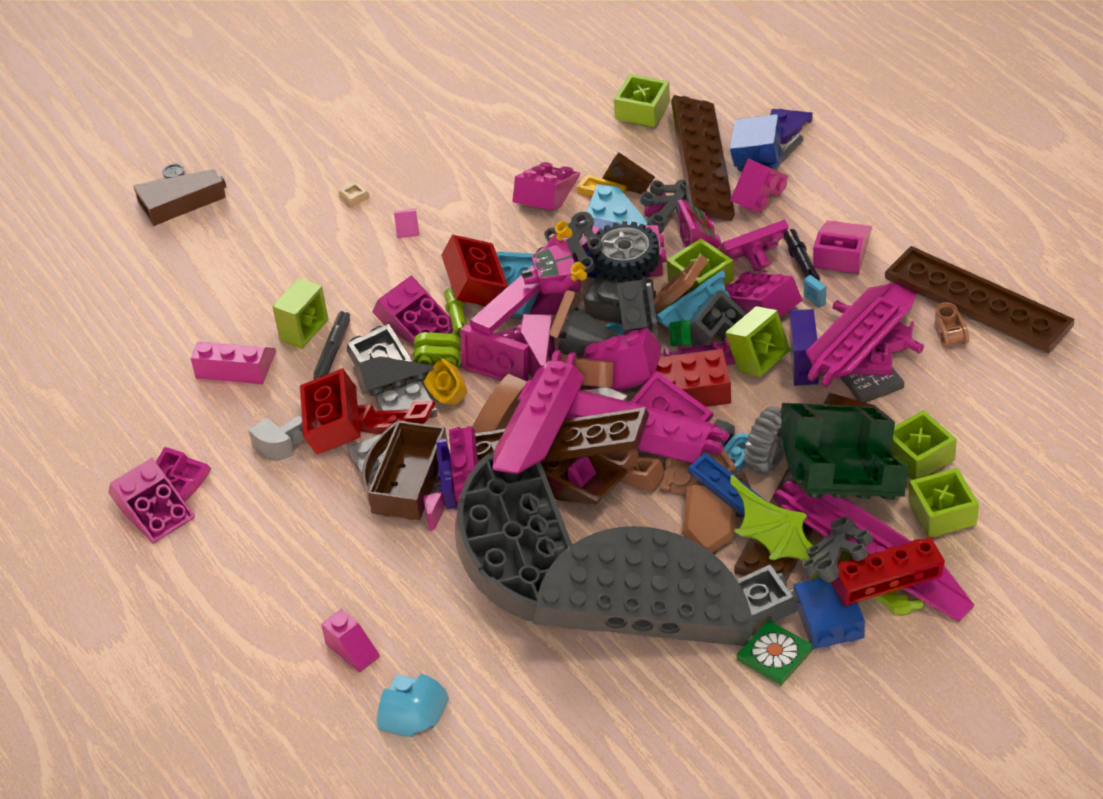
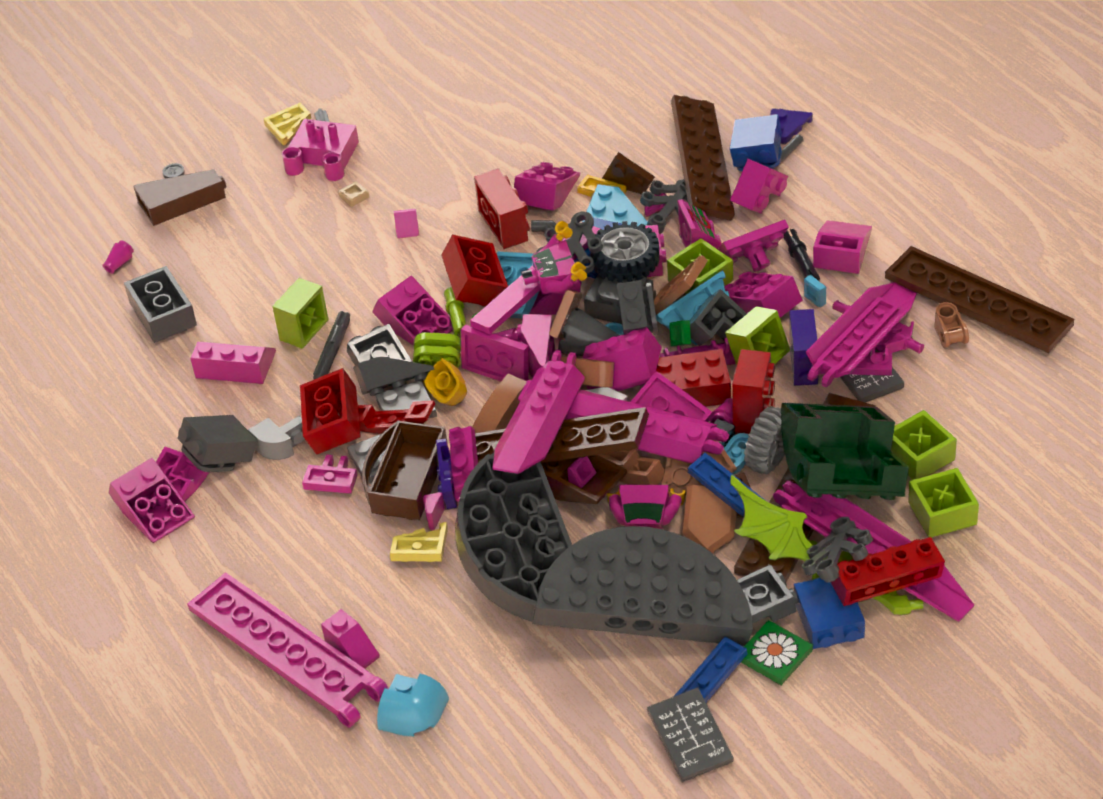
(119, 255): none -> dark pink cone
(160, 304): none -> dark grey brick
(216, 442): none -> dark grey brick
(286, 122): none -> light yellow wing
(286, 647): none -> dark pink hinge
(321, 144): none -> dark pink piece
(330, 478): none -> dark pink hinge
(420, 545): none -> light yellow wing
(501, 208): none -> red brick
(542, 225): none -> dark grey arm
(642, 100): lime brick -> none
(645, 505): none -> dark pink torso
(690, 734): none -> dark grey tile
(715, 668): none -> blue tile
(724, 412): none -> dark pink cone
(752, 388): none -> red brick

